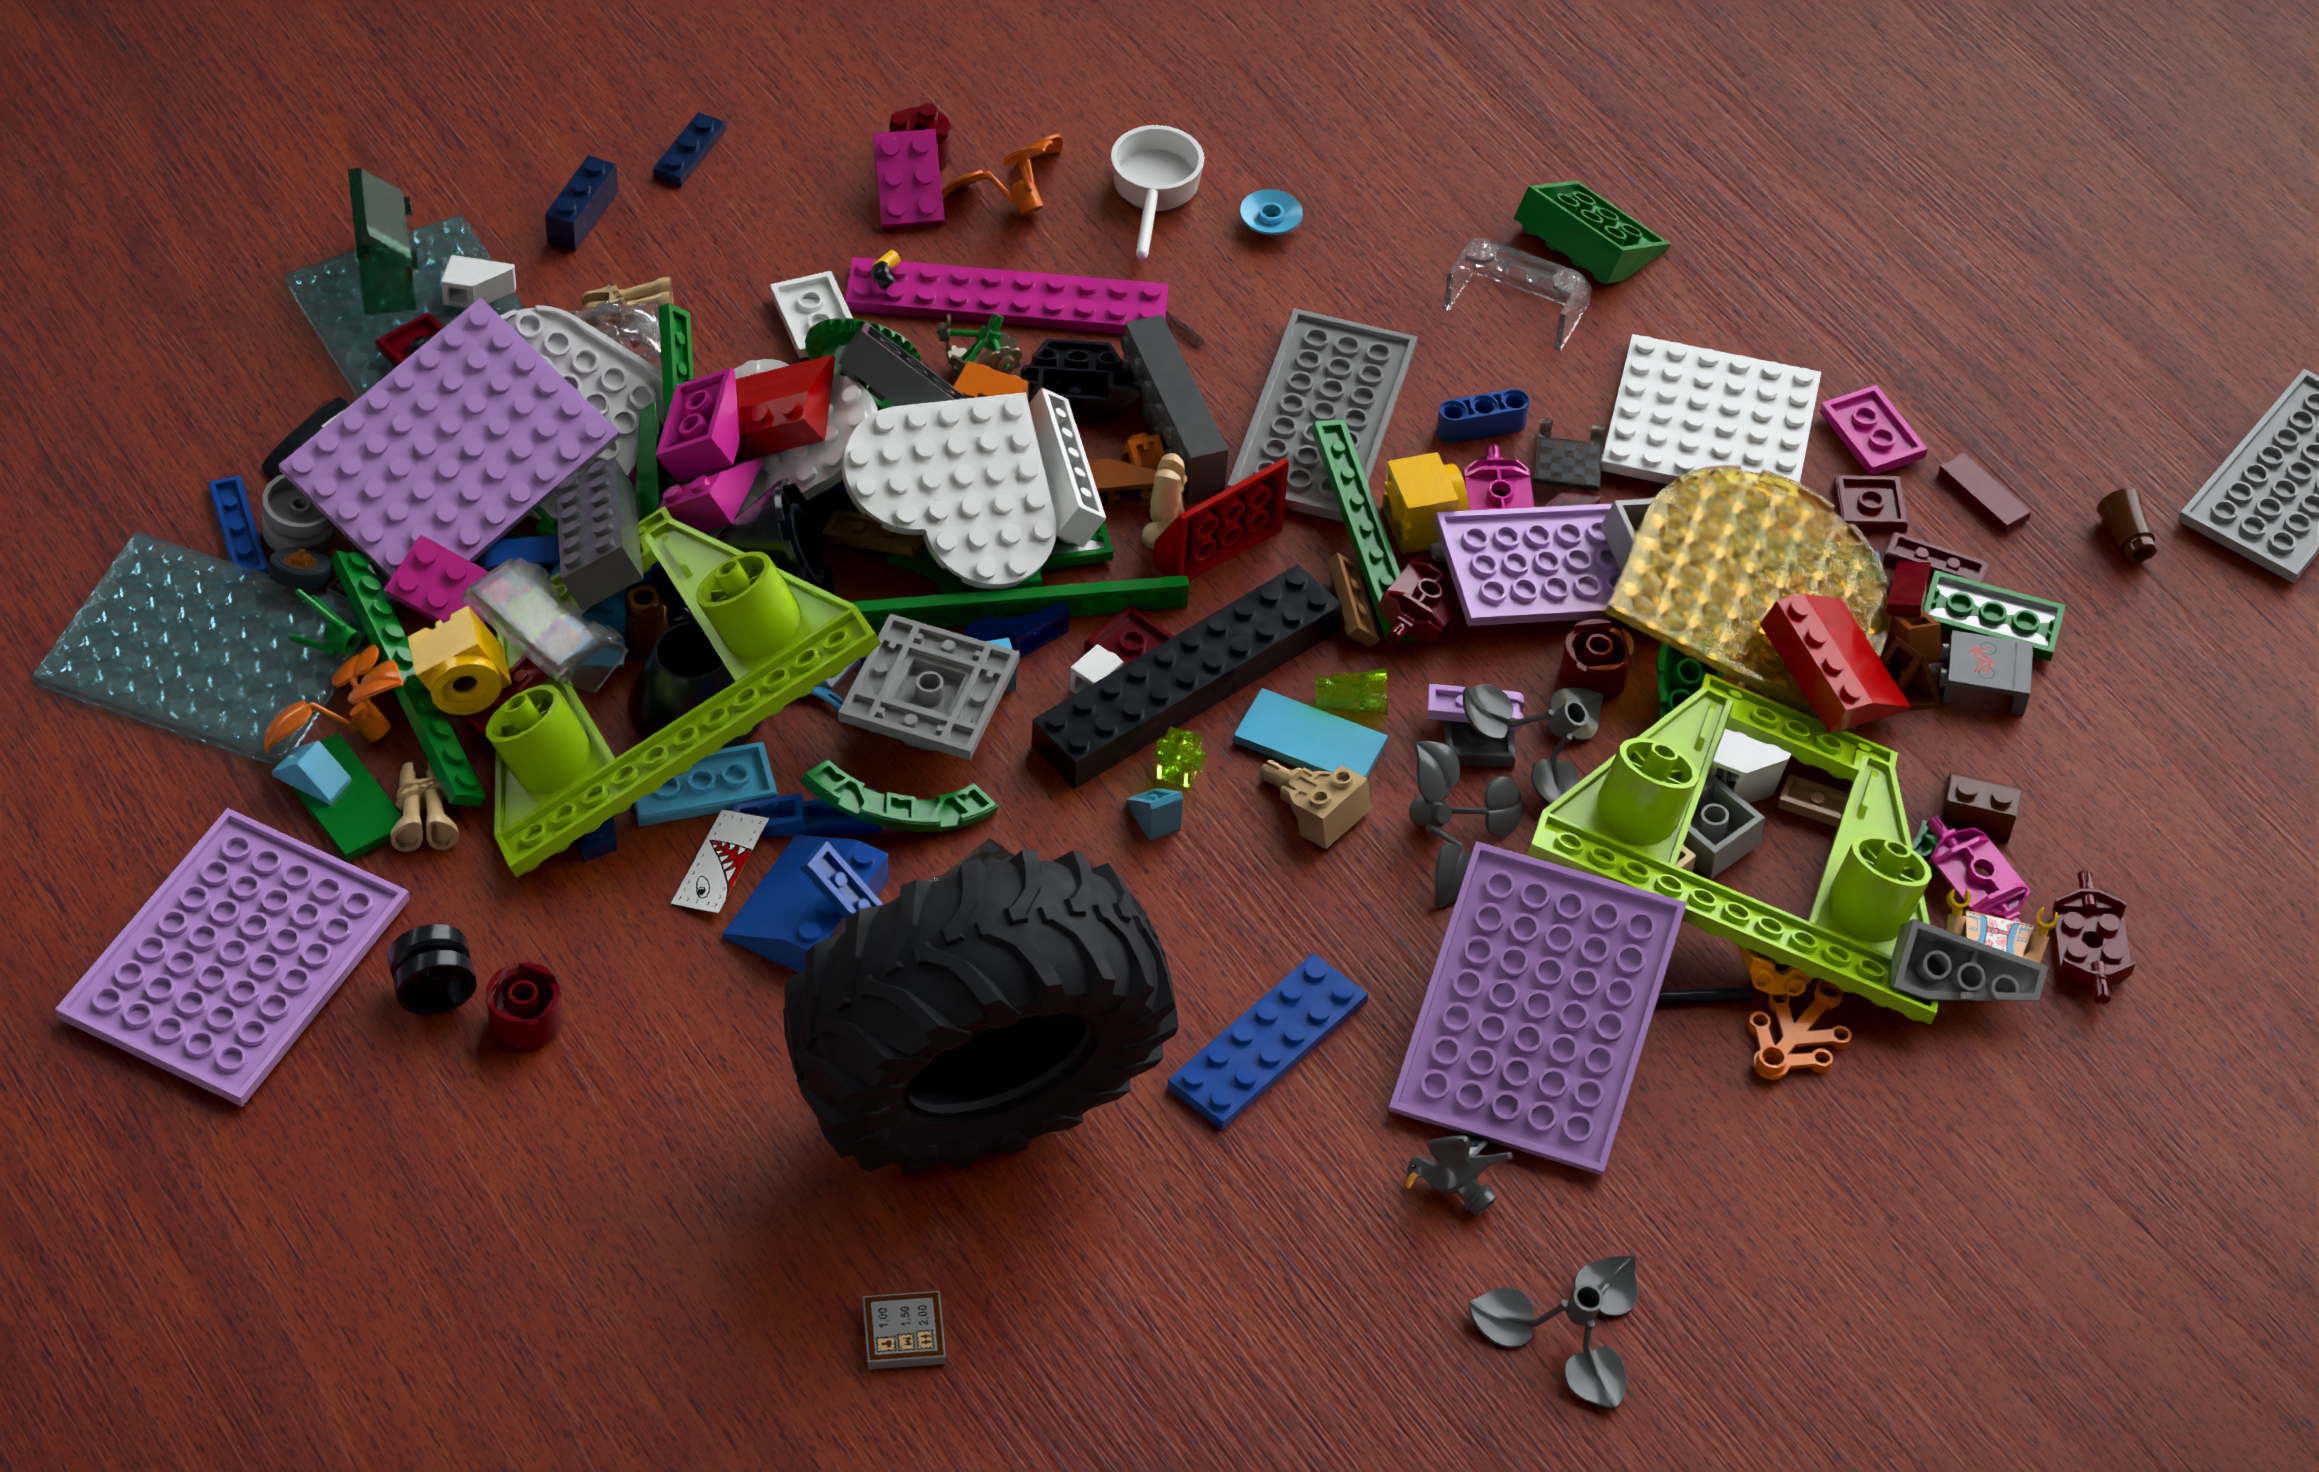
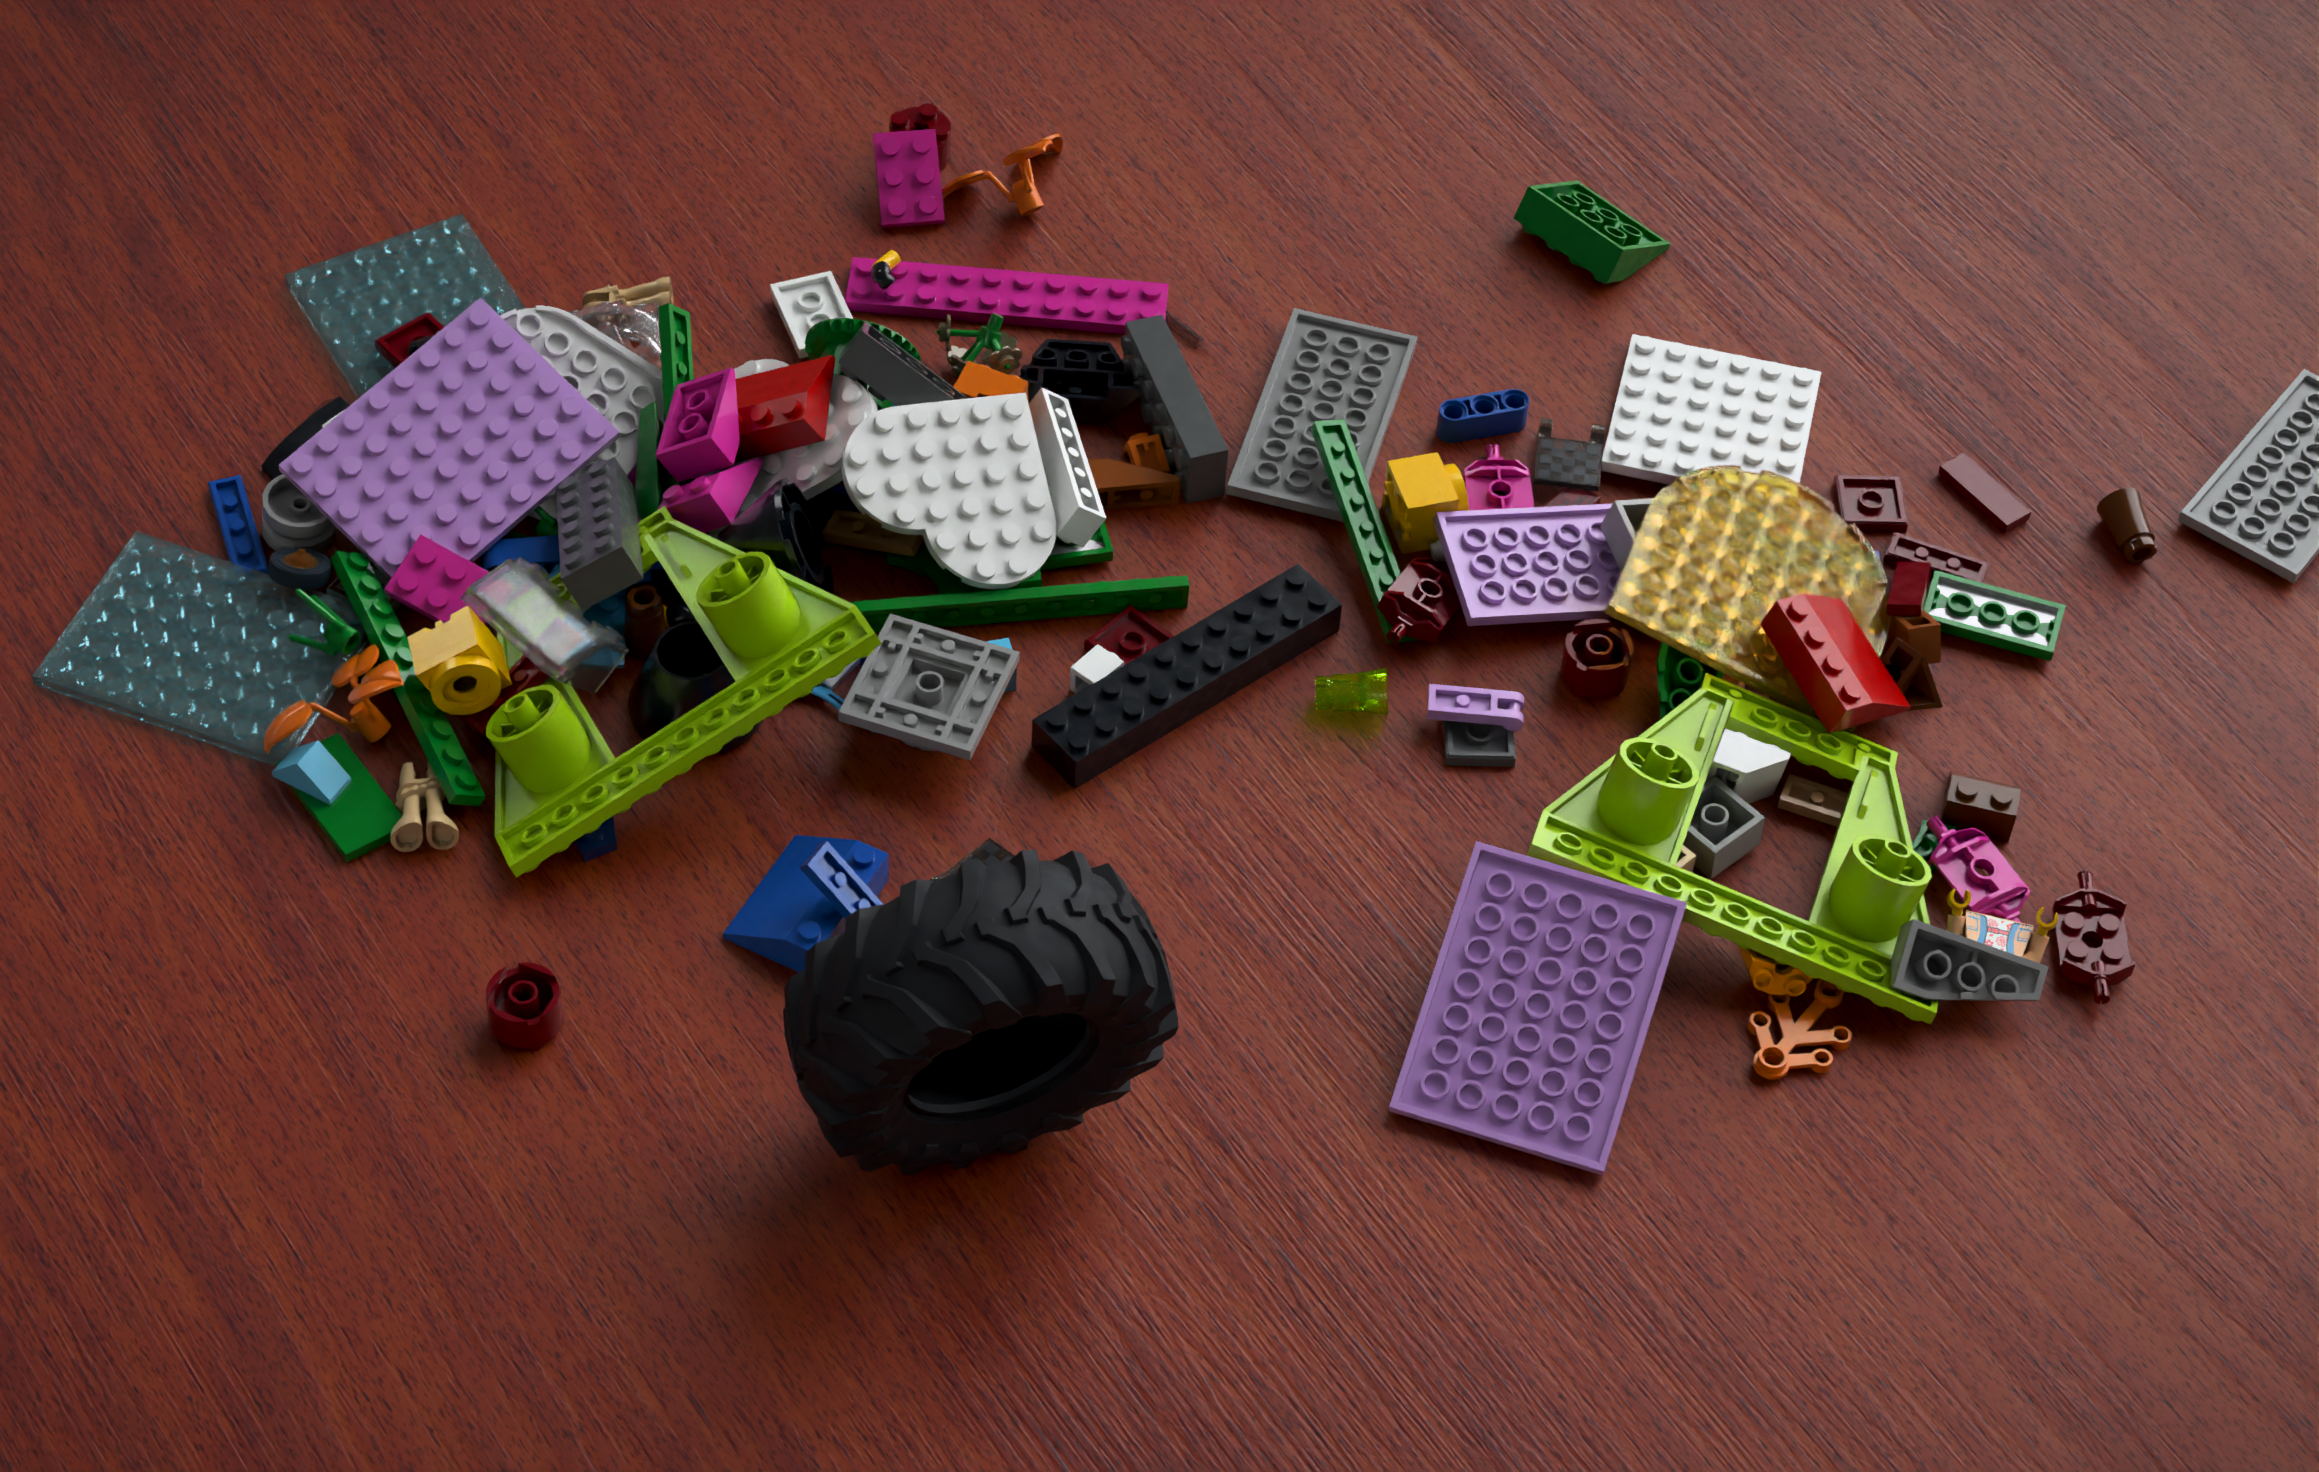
(233, 956): lavender plate -> none
(382, 243): clear green windscreen -> none
(431, 969): black wheel -> none
(473, 278): white slope -> none
(581, 203): dark blue brick -> none
(689, 149): dark blue plate -> none
(711, 785): medium azure tile -> none
(720, 861): white sticker -> none
(794, 816): blue slope -> none
(895, 810): green tile -> none
(904, 1330): tile -> none
(1025, 632): clear blue slope -> none
(1156, 172): white piece -> none
(1157, 811): medium azure slope -> none
(1165, 497): tan piece -> none
(1179, 756): clear neon green brick -> none
(1224, 524): red slope -> none
(1267, 1041): blue plate -> none
(1271, 212): medium azure dish -> none
(1308, 736): medium azure tile -> none
(1321, 800): tan brick -> none
(1354, 599): medium nougat plate -> none
(1436, 773): dark grey plant -> none
(1457, 1169): dark grey animal -> none
(1525, 273): clear windscreen -> none
(1570, 715): dark grey plant -> none
(1600, 1287): dark grey plant -> none
(1699, 996): black bar -> none
(1873, 430): dark pink plate -> none
(1988, 666): panel -> none

